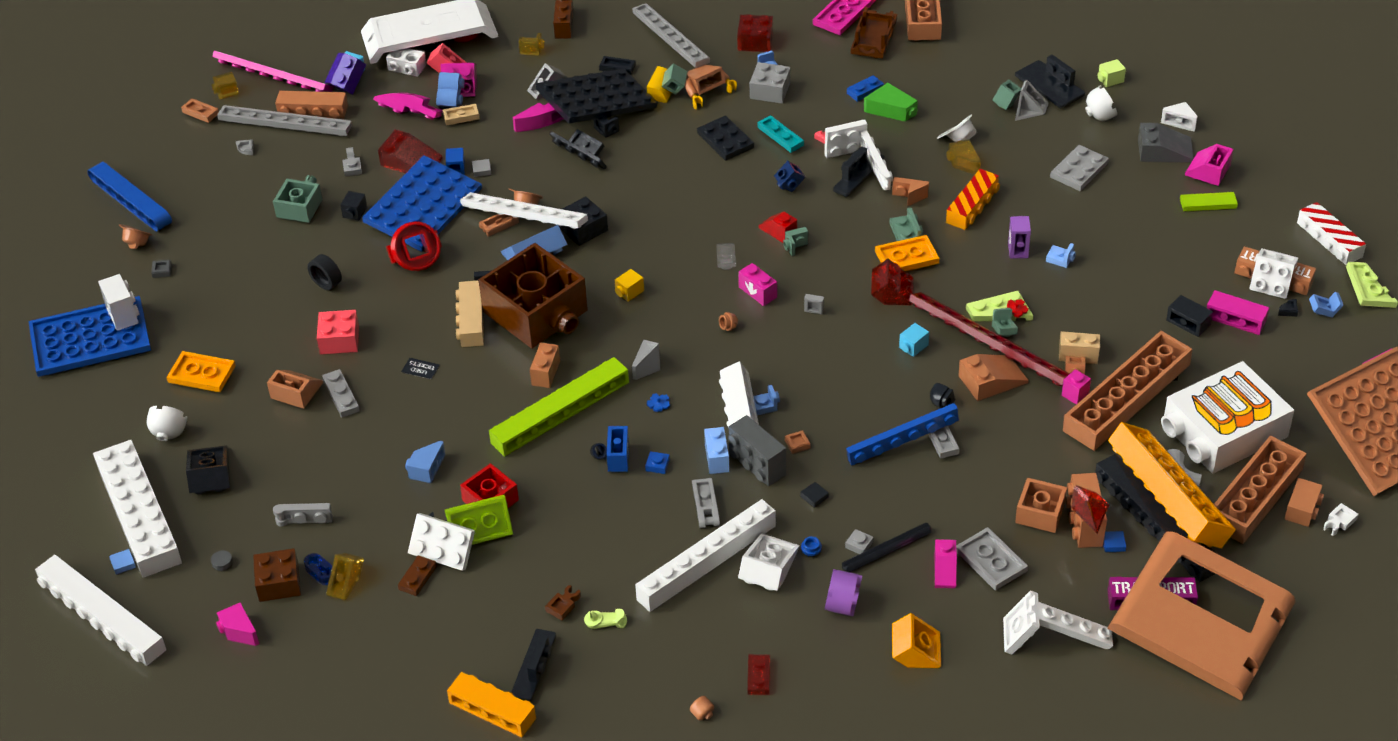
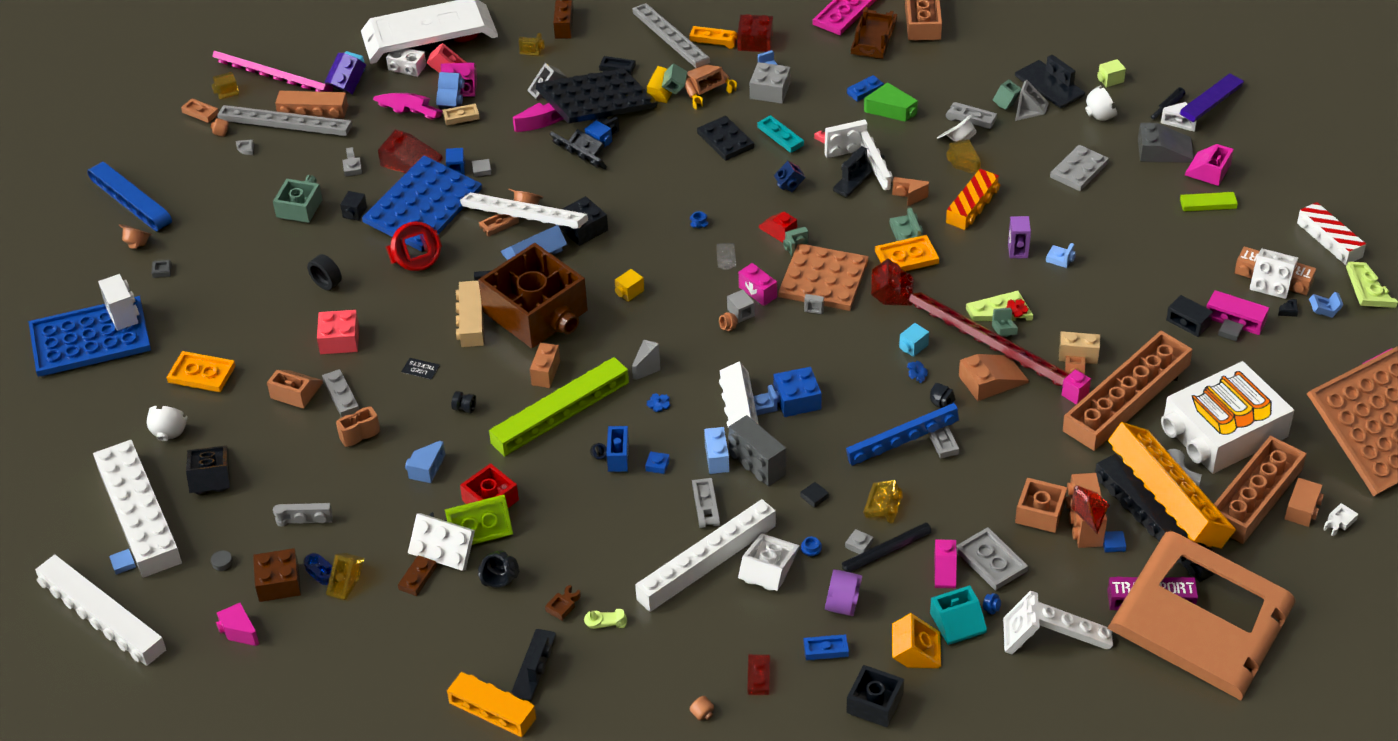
(219, 127): none -> nougat piece
(358, 426): none -> nougat brick
(463, 402): none -> black wheel
(498, 569): none -> black hair
(599, 132): none -> blue brick
(698, 219): none -> blue plate
(713, 36): none -> light orange plate
(741, 305): none -> light grey brick
(797, 391): none -> blue brick
(797, 442): nougat tile -> none
(824, 273): none -> nougat plate
(826, 647): none -> blue plate
(875, 695): none -> black brick
(883, 500): none -> clear yellow bracket
(917, 370): none -> blue plant
(958, 615): none -> teal slope
(979, 117): none -> light grey plate
(991, 603): none -> blue plate
(1169, 101): none -> black axle
(1211, 97): none -> dark purple tile
(1230, 330): none -> dark grey tile

